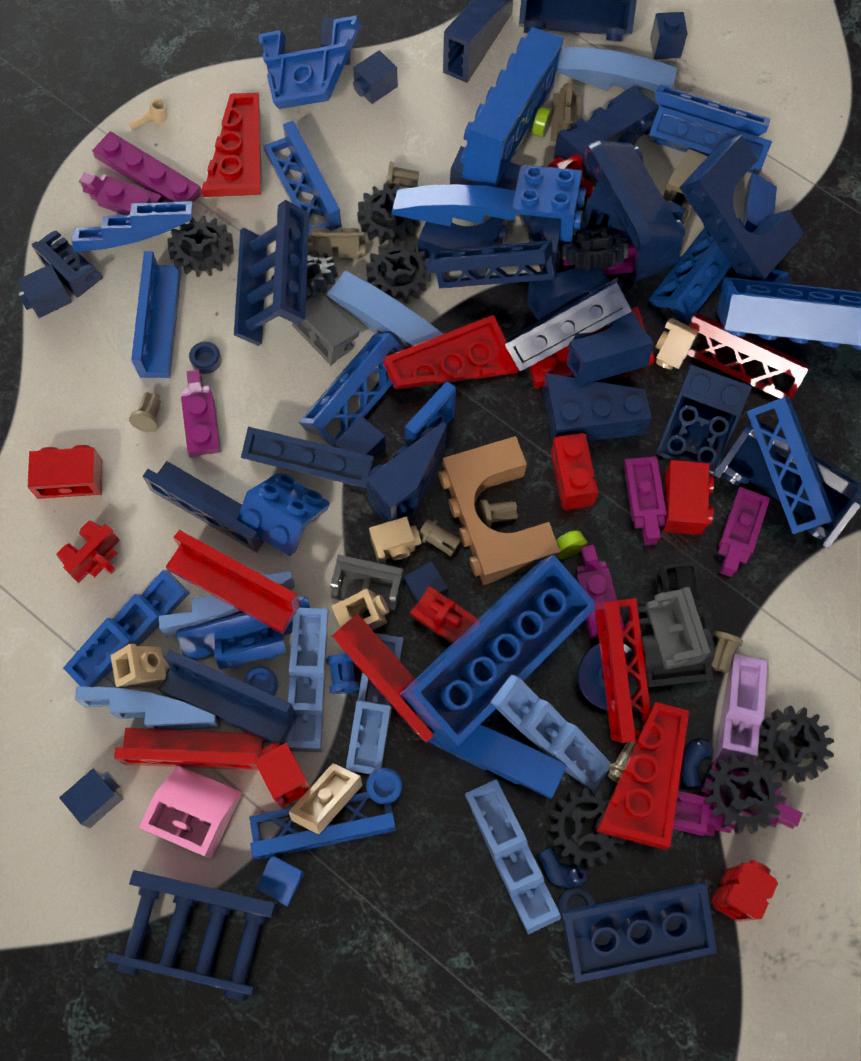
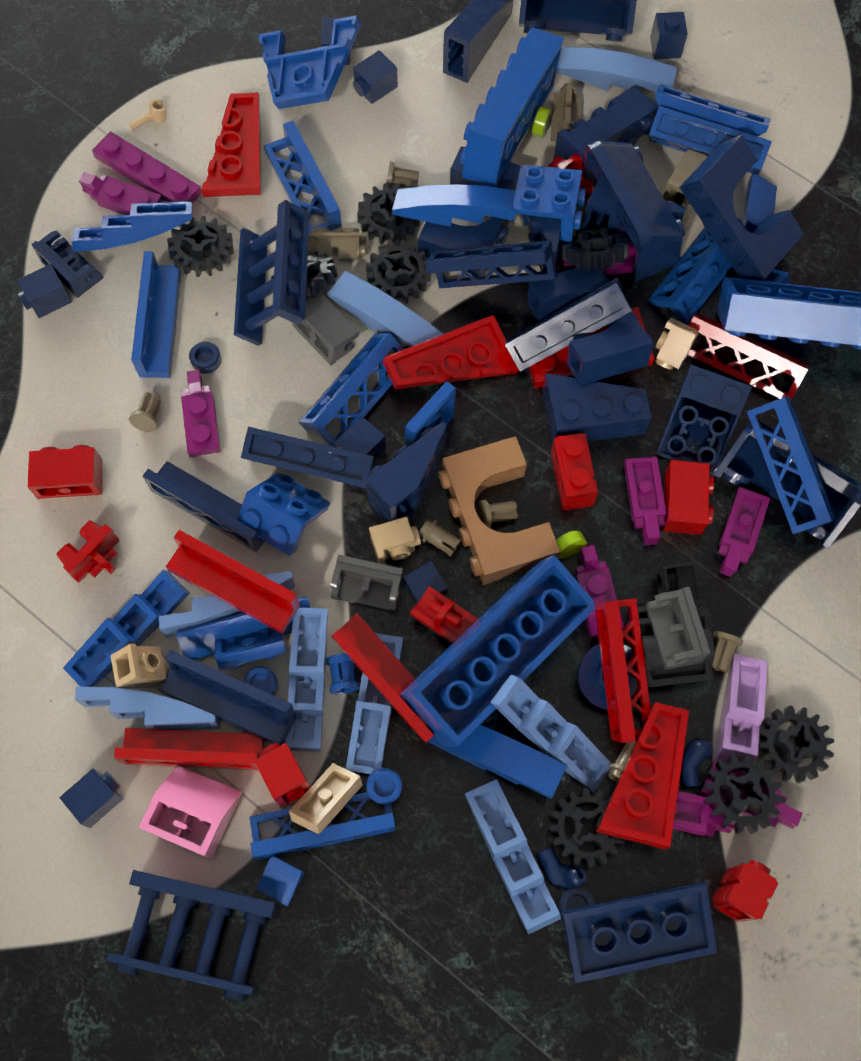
(359, 604): tan brick -> none

